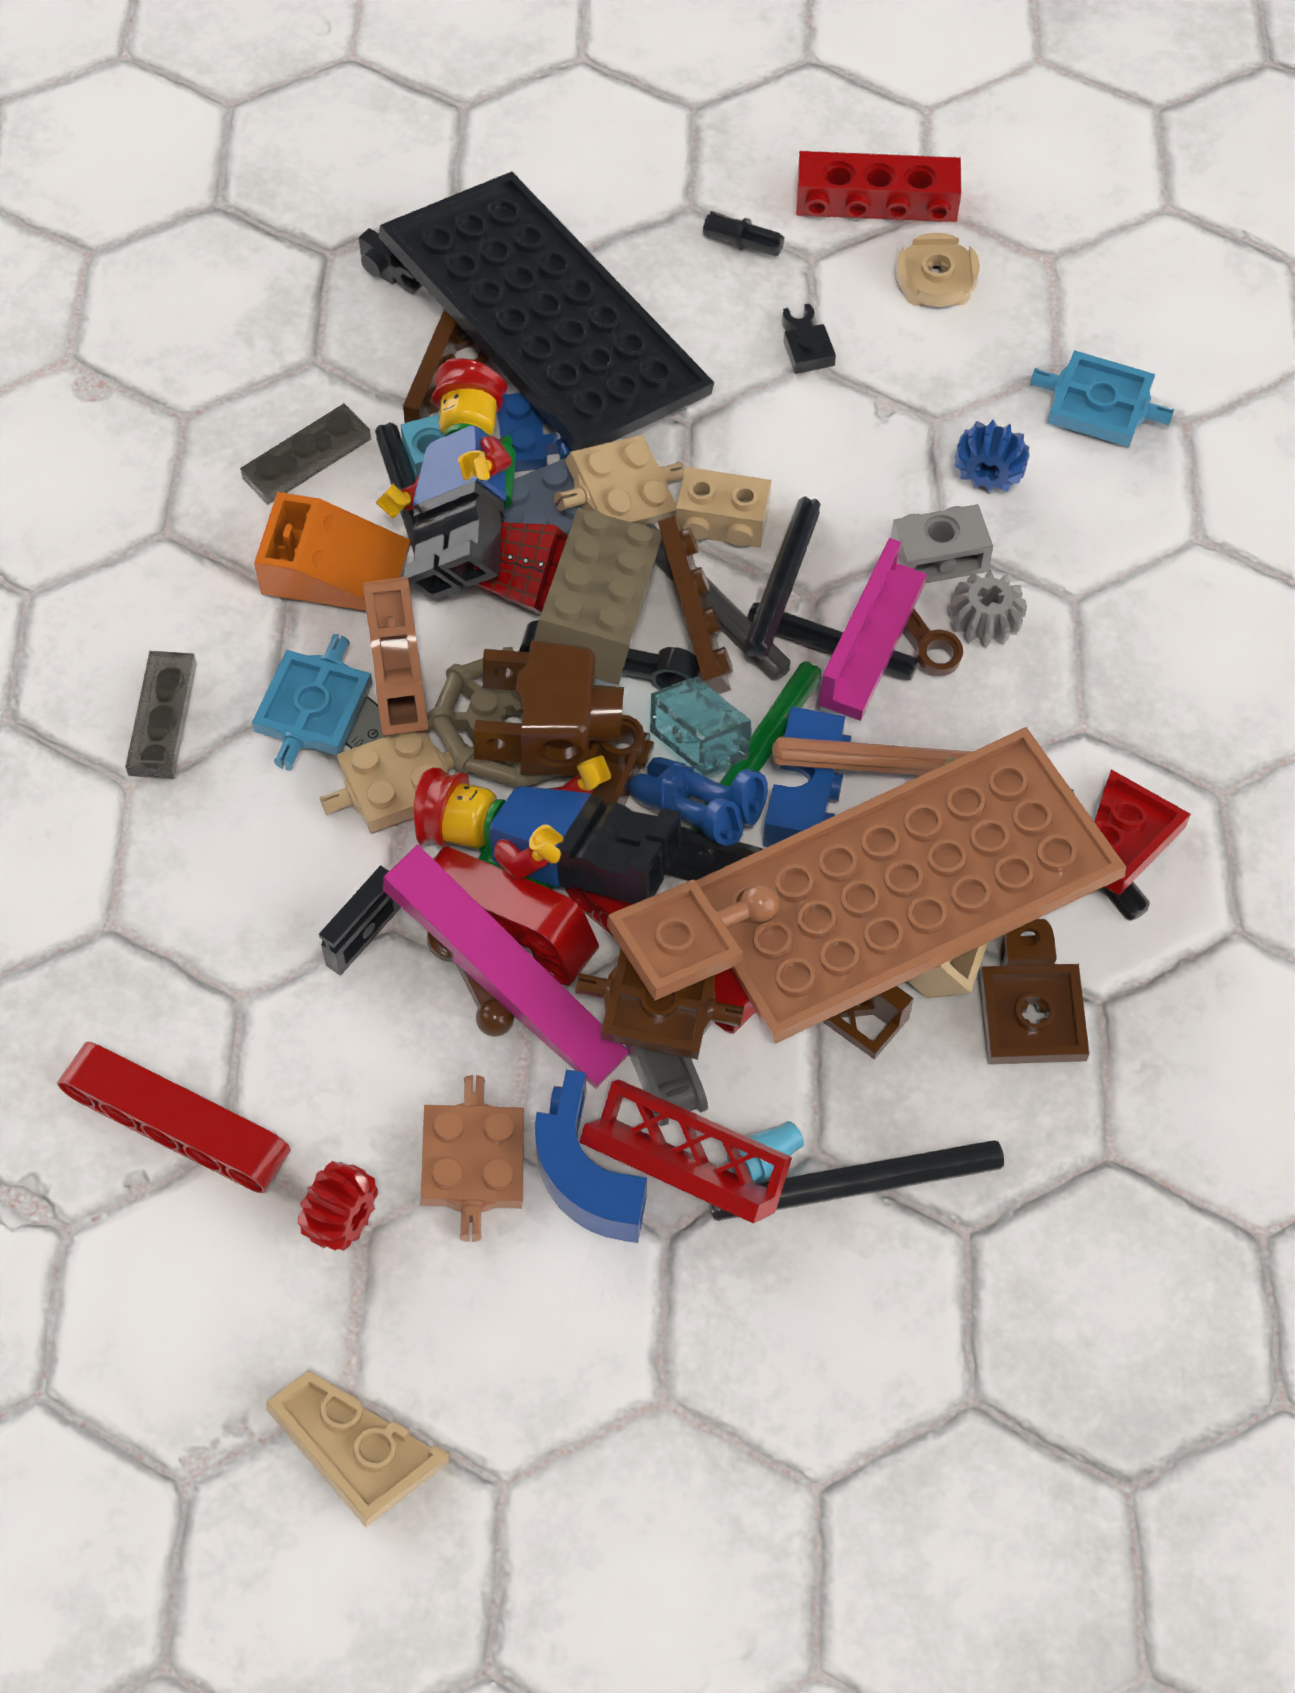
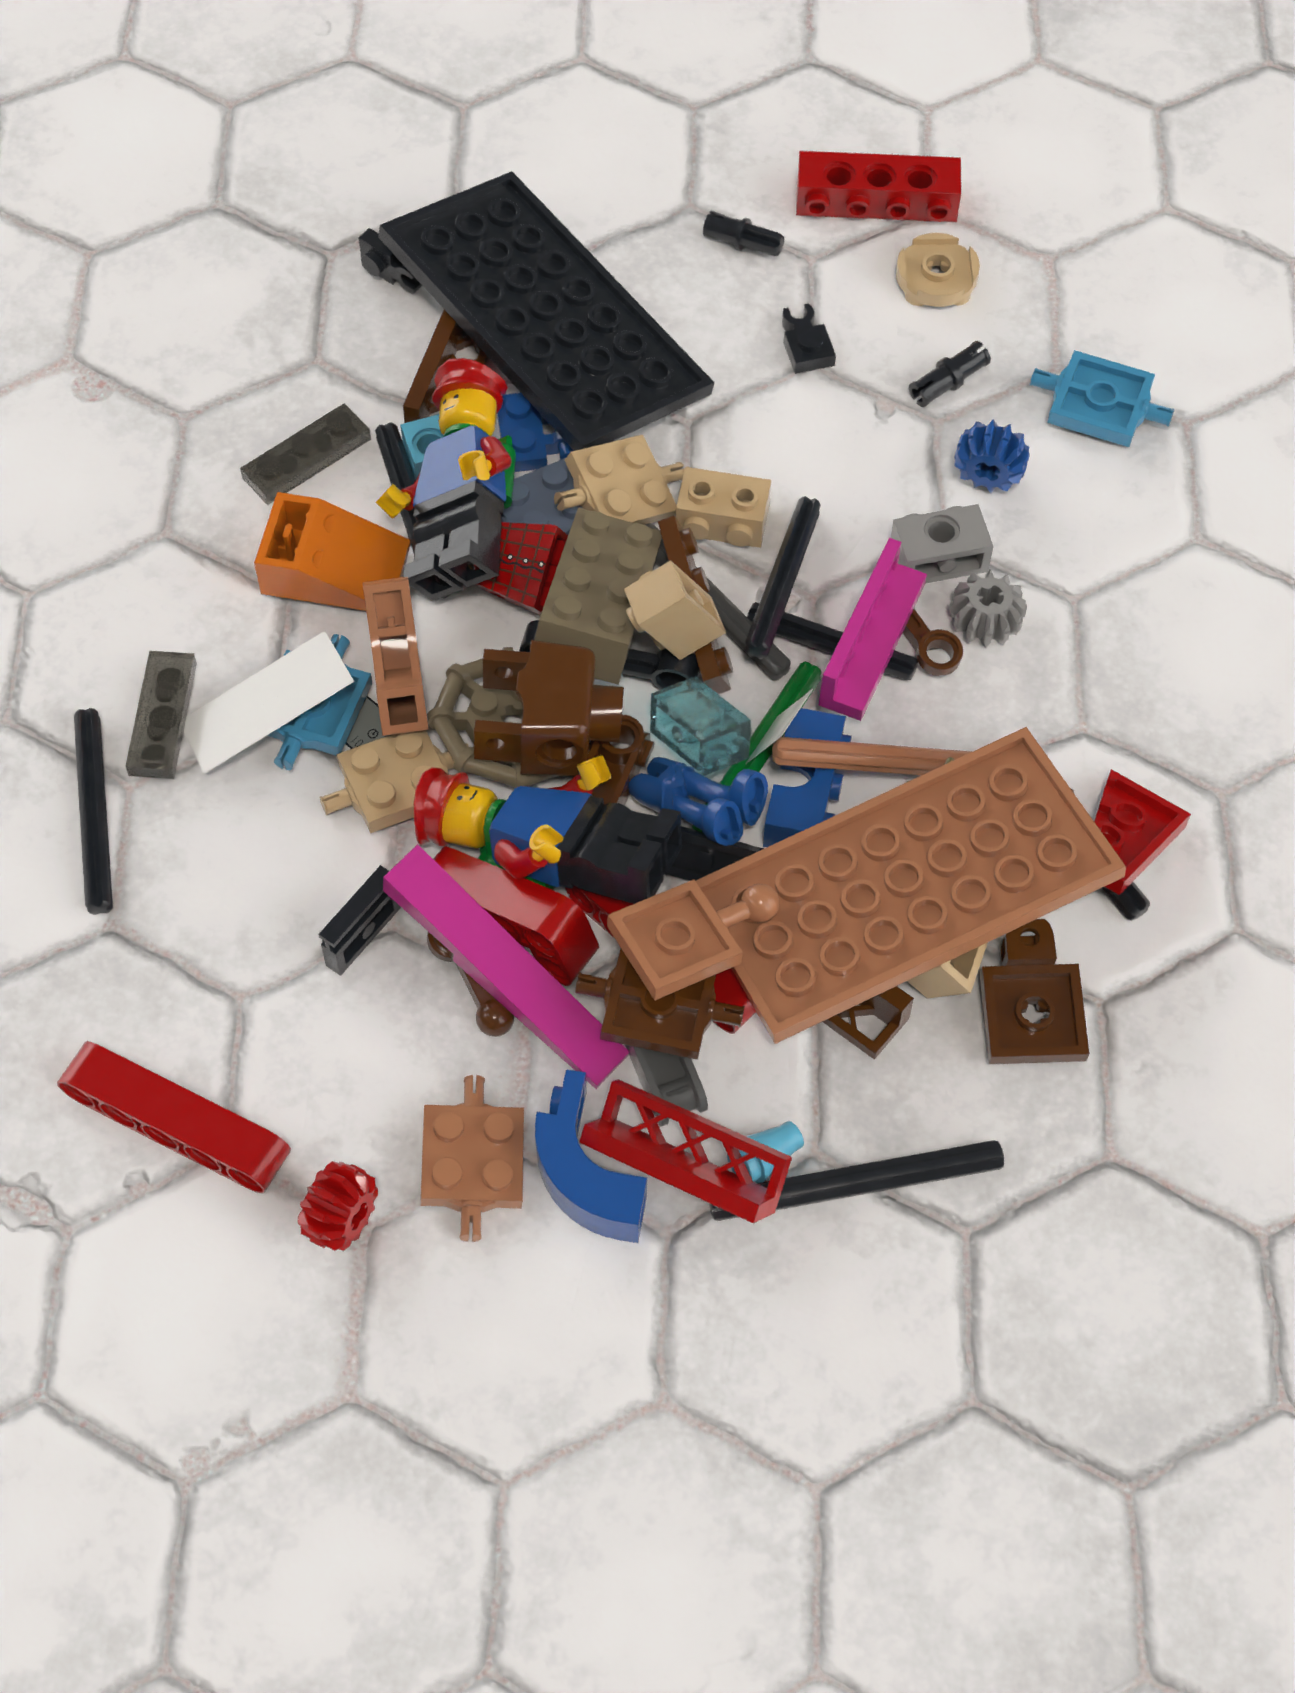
(93, 812): none -> black axle
(265, 701): none -> white sticker
(353, 1449): tan wing -> none
(673, 610): none -> tan brick
(779, 726): none -> white sticker
(949, 373): none -> black pin

